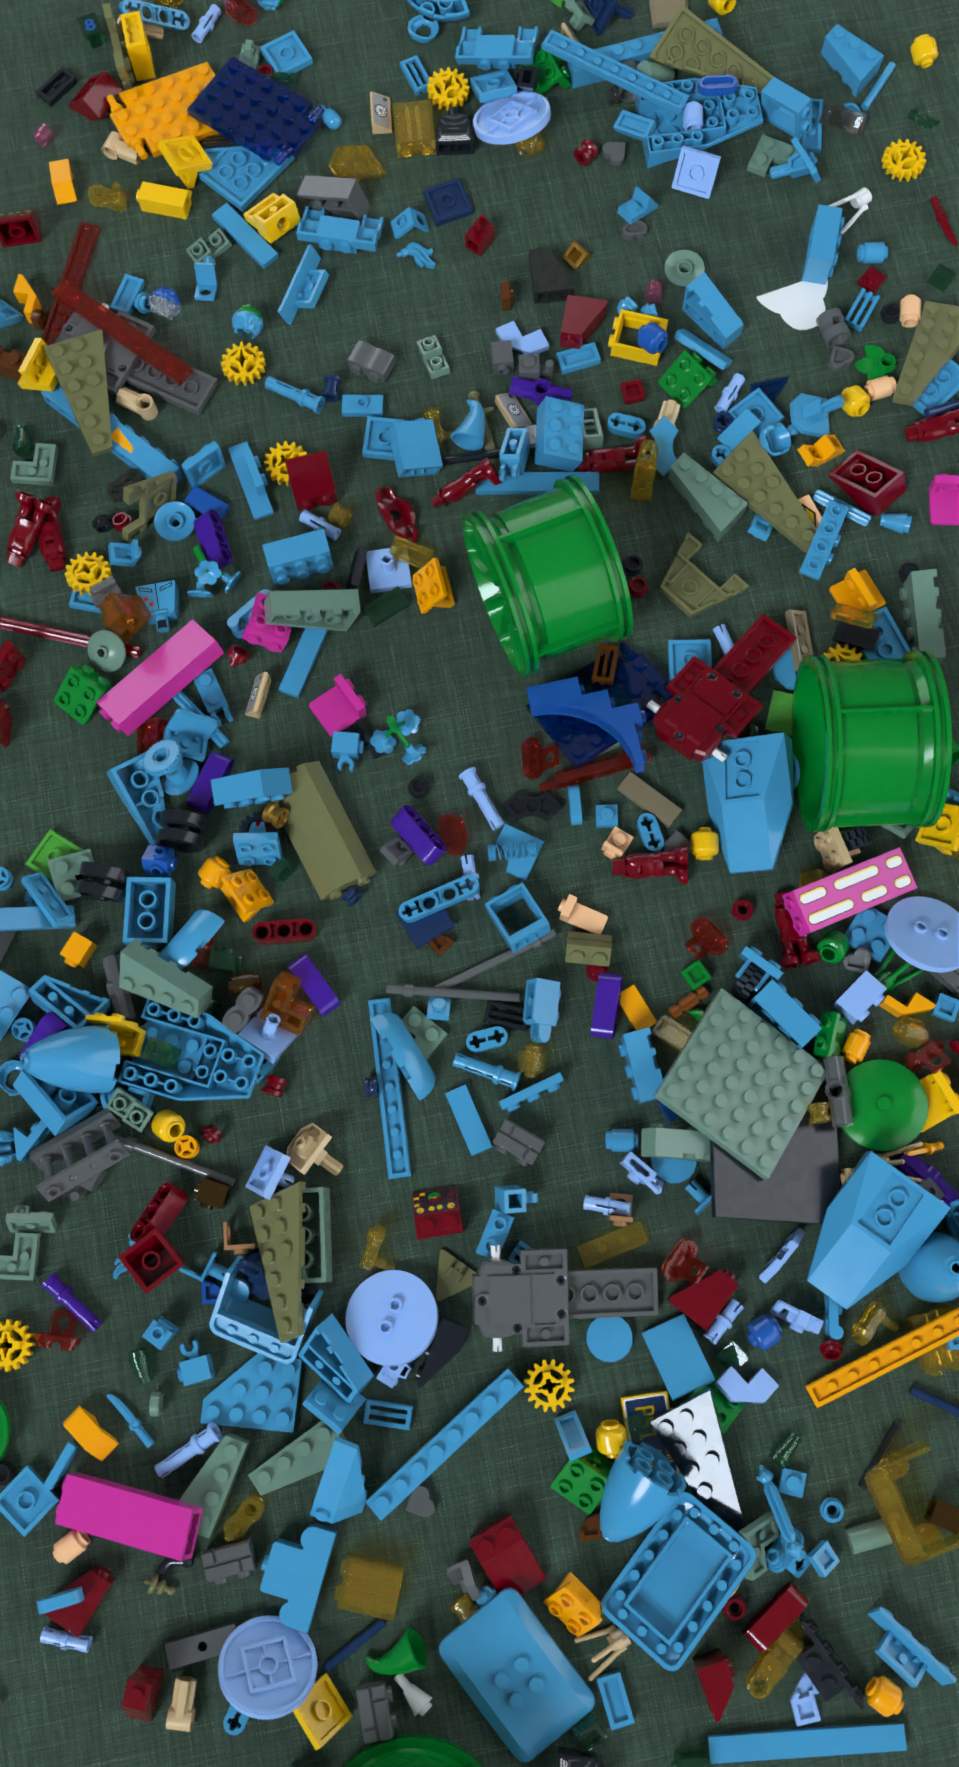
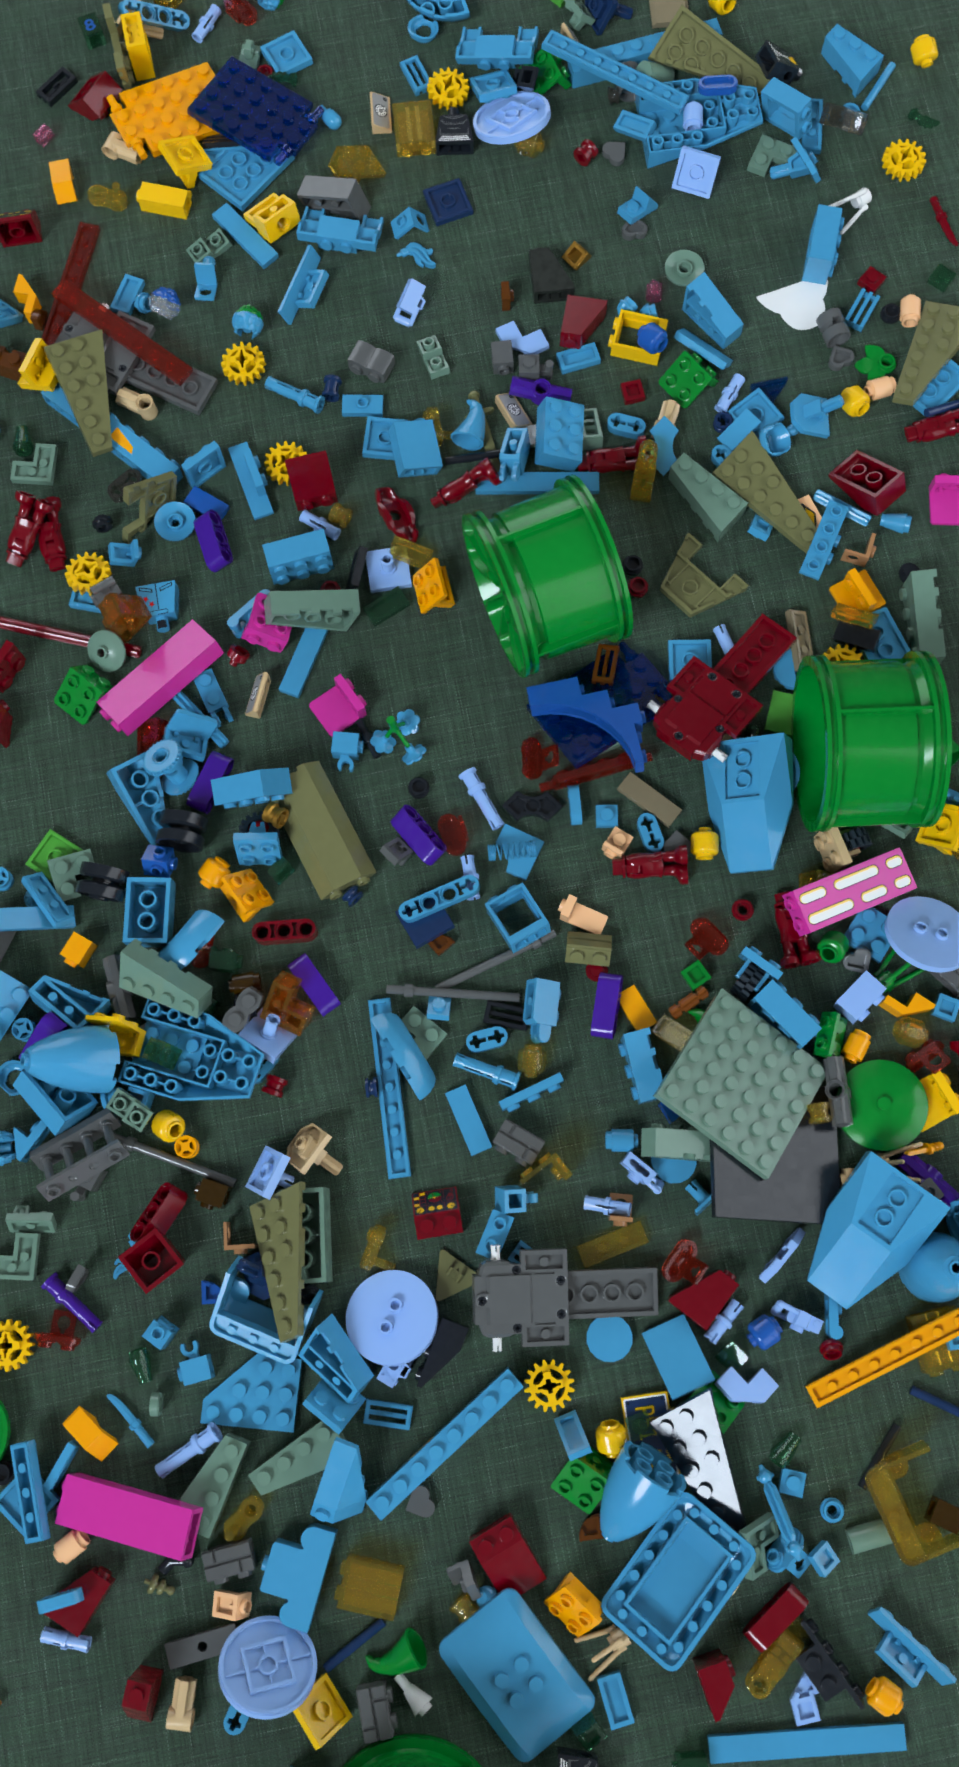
(30, 1491): none -> dark azure brick
(78, 1278): none -> dark grey tile
(121, 520): dark red plate -> none
(208, 573): dark azure plant -> none
(211, 1134): dark red plate -> none
(212, 1269): dark azure bracket -> none
(231, 1604): none -> light nougat bracket
(409, 302): none -> light blue piece
(480, 236): dark red brick -> none
(558, 1169): none -> clear yellow bracket
(740, 1612): dark red plate -> none
(777, 63): none -> black torso
(822, 451): light orange slope -> none
(862, 558): none -> medium nougat bracket
(872, 252): dark azure brick -> none
(873, 1315): clear yellow piece -> none

